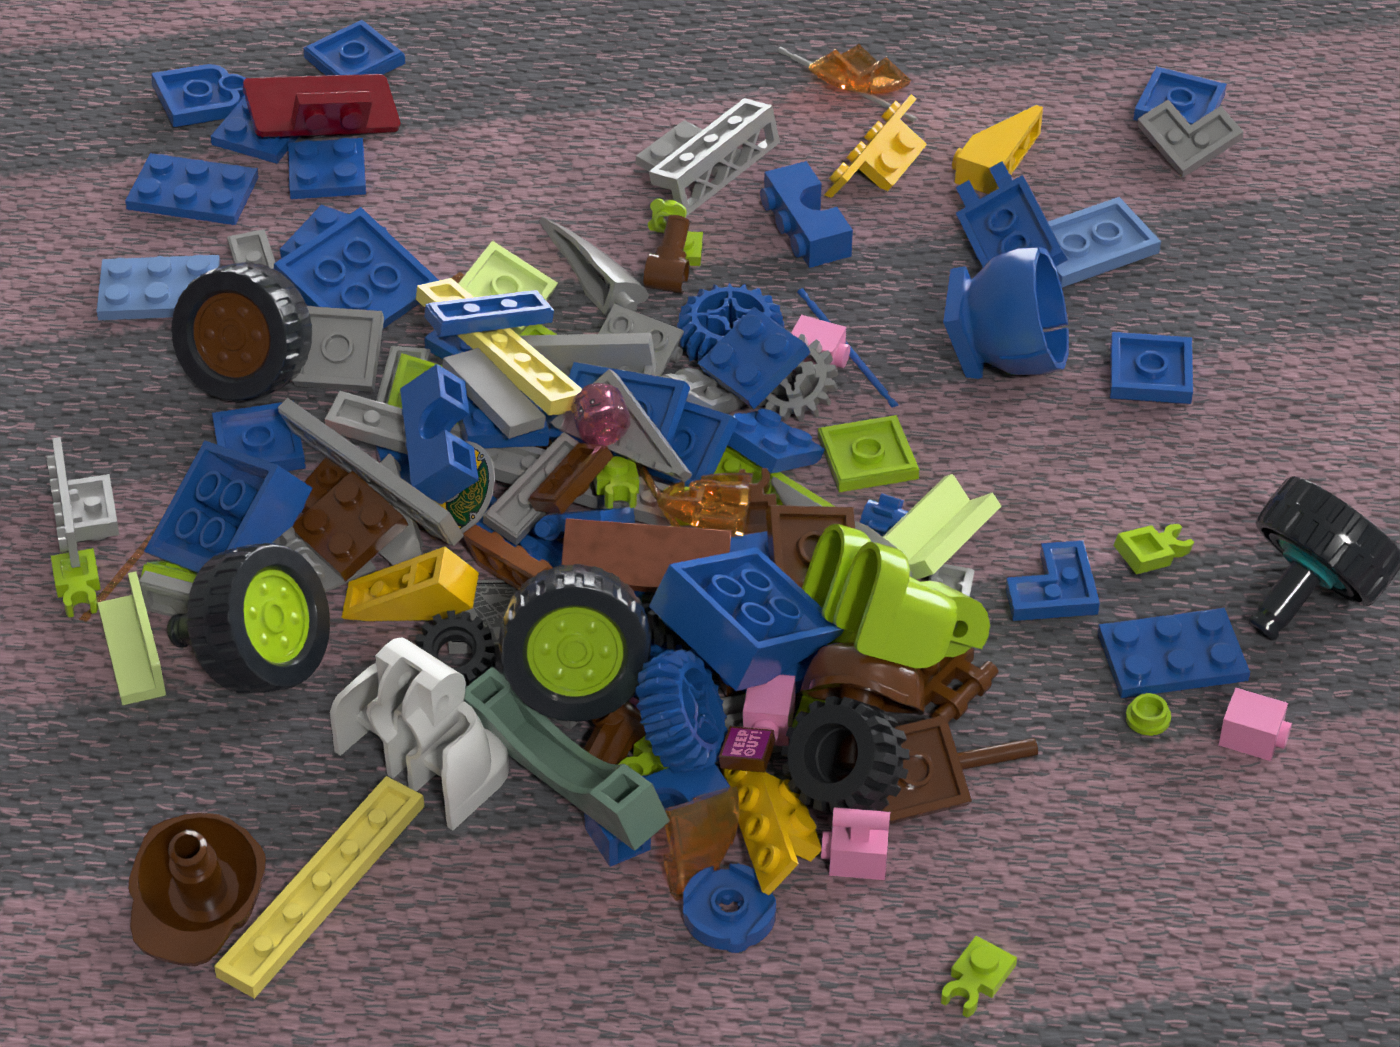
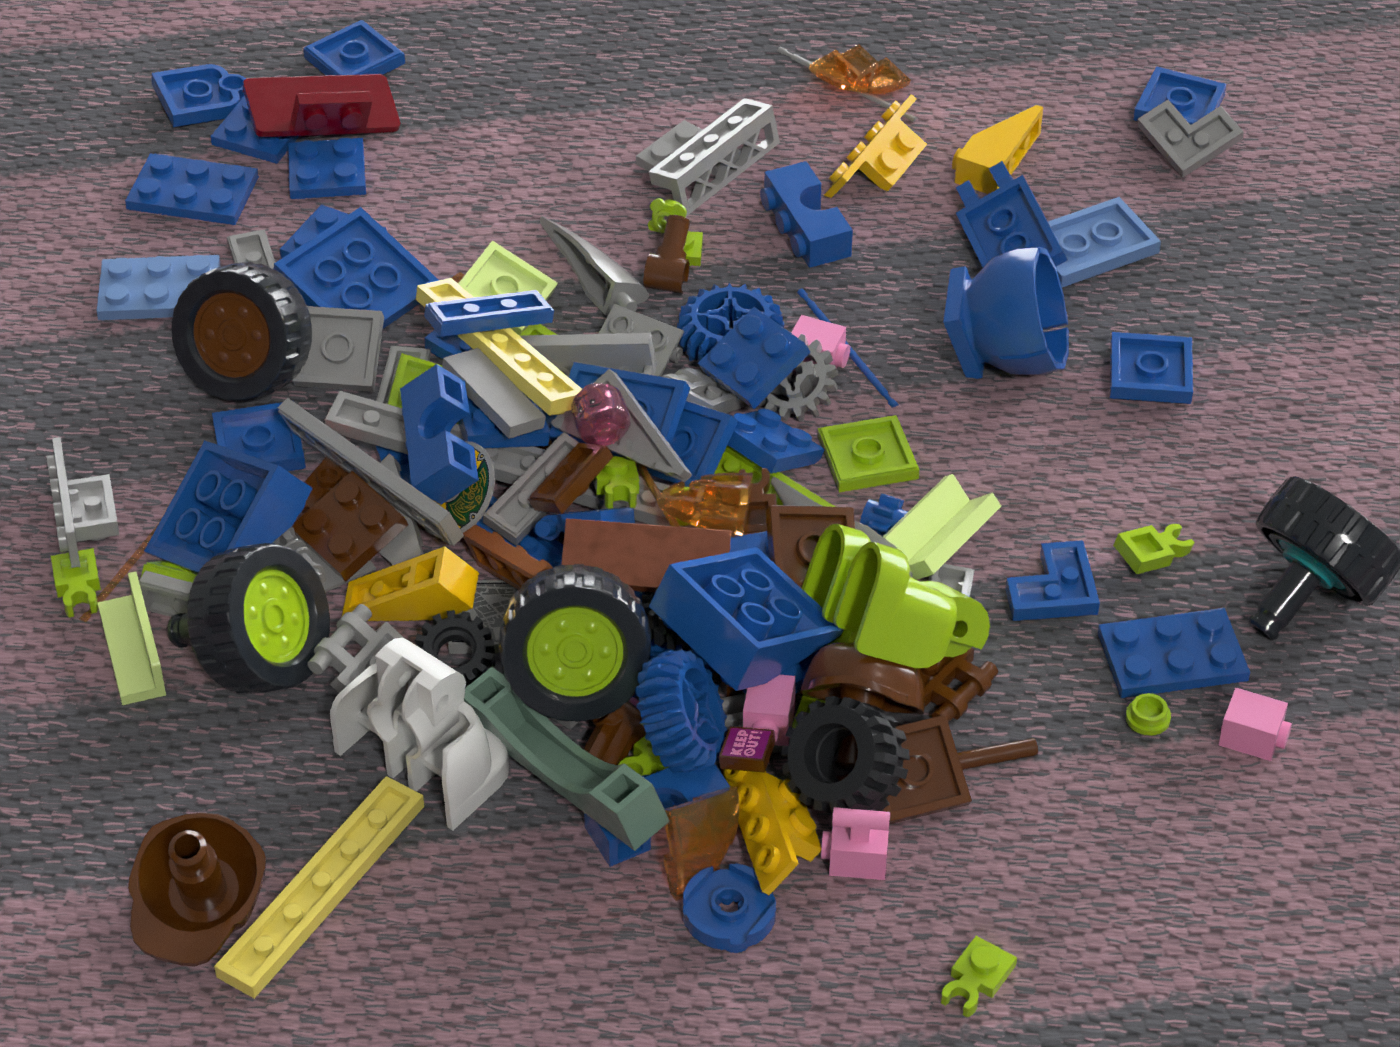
(351, 627): none -> light grey plate

